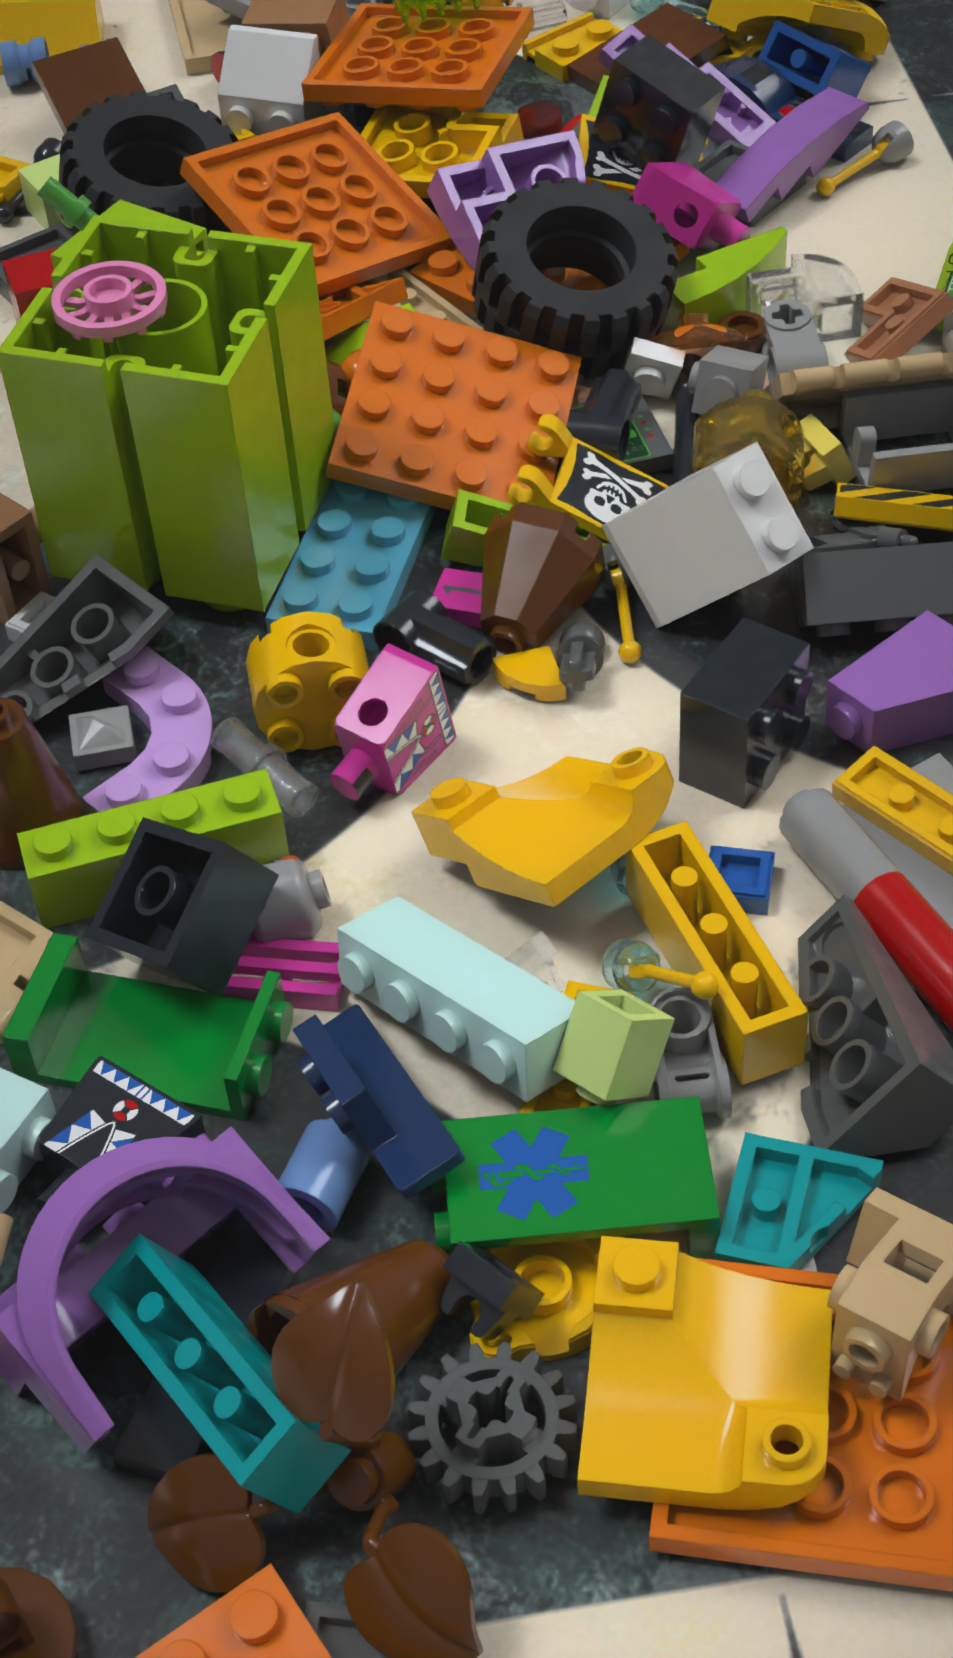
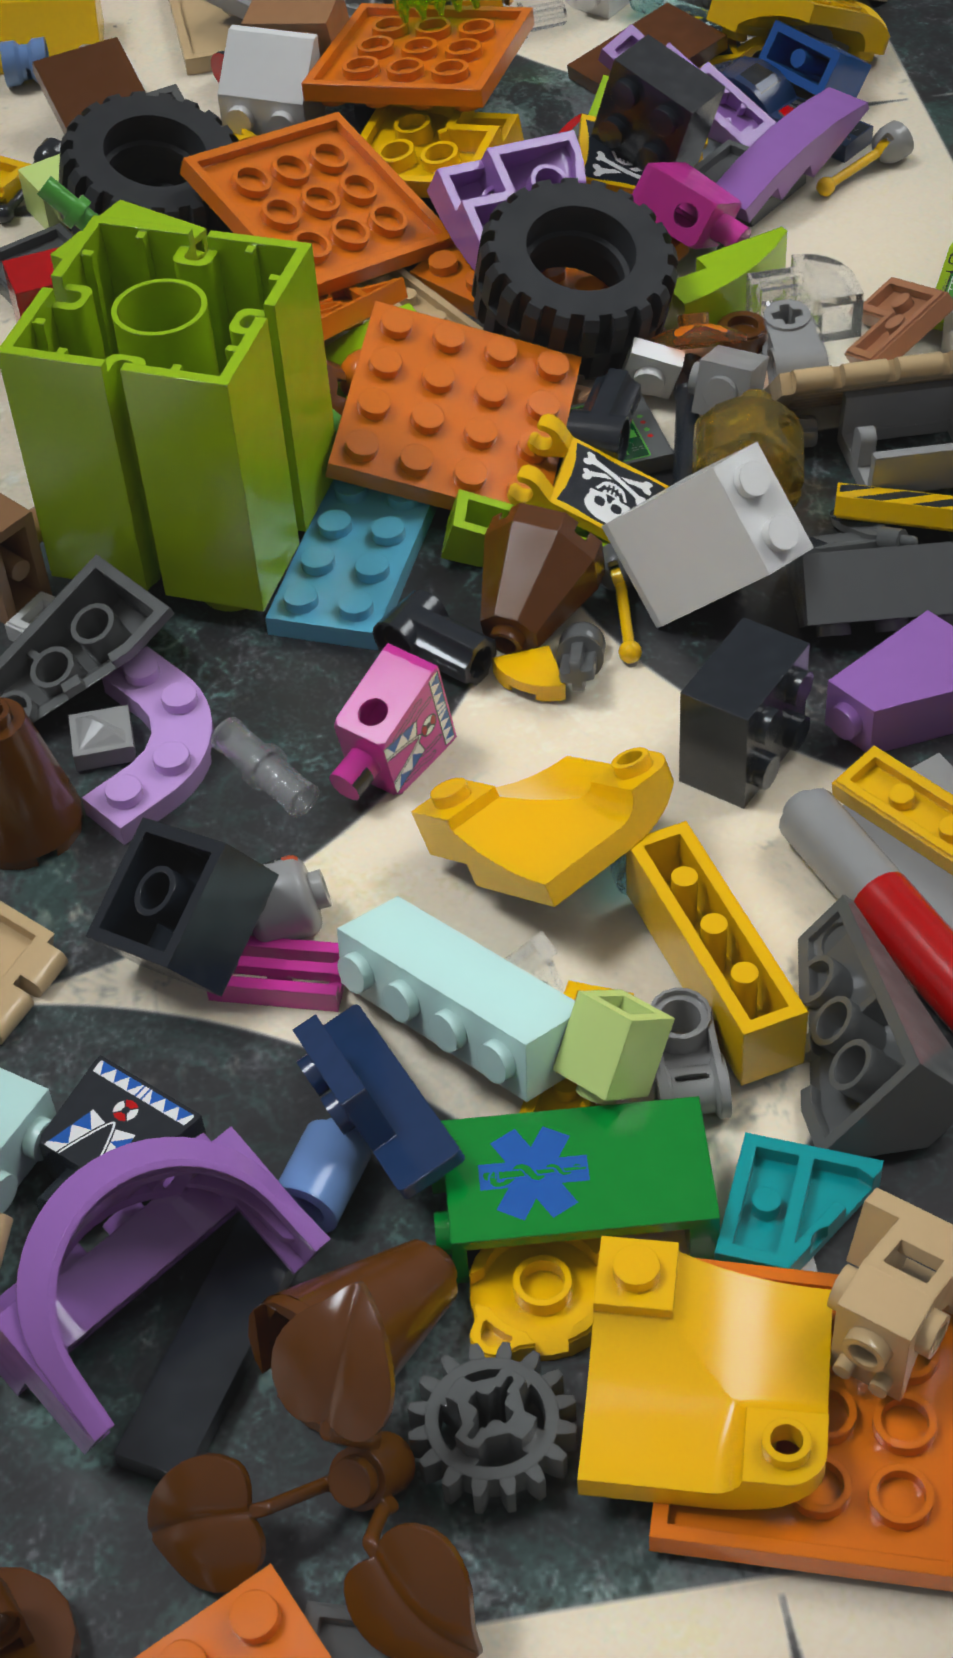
(78, 858): lime brick -> none
(109, 298): bright pink wheel -> none
(178, 1039): green panel -> none
(215, 1373): teal brick -> none
(304, 678): yellow brick -> none
(461, 595): dark pink tile -> none
(494, 1284): black tile -> none
(540, 119): clear red tile -> none
(566, 43): yellow plate -> none
(647, 971): hinge -> none
(747, 875): blue tile -> none
(824, 456): light yellow tile -> none

